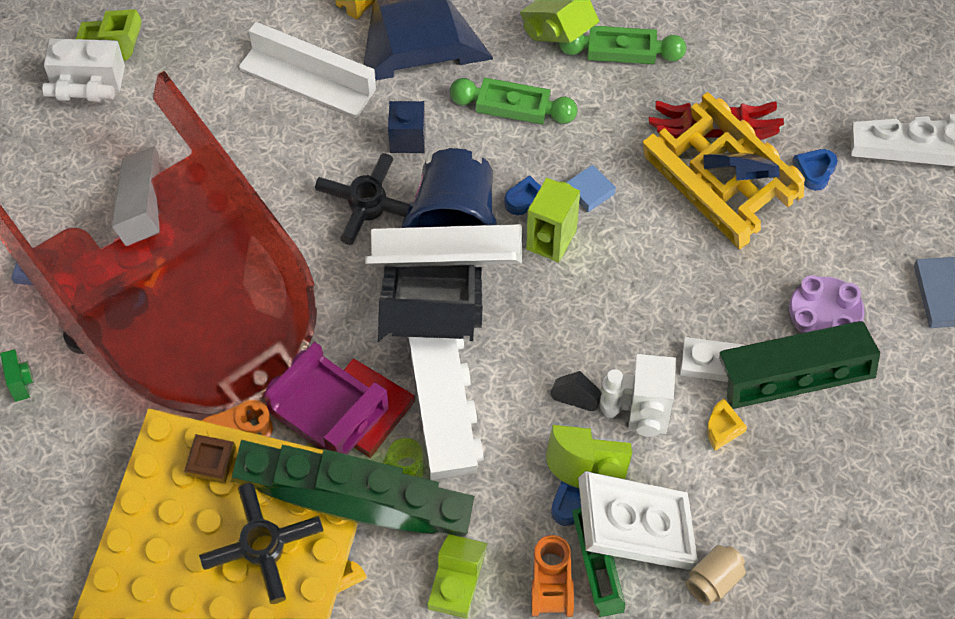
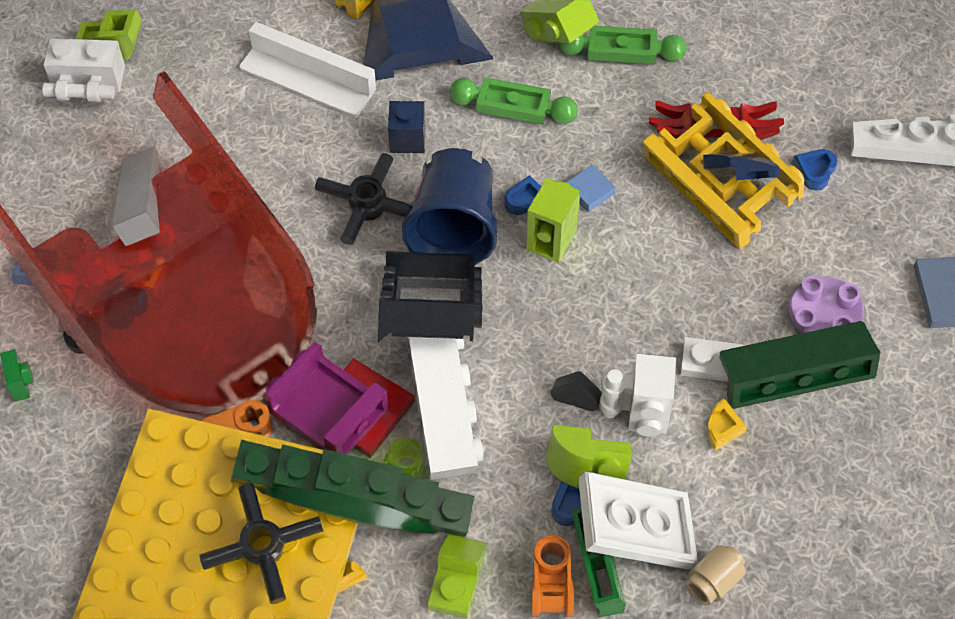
(210, 458): reddish brown tile -> none
(446, 246): white panel -> none

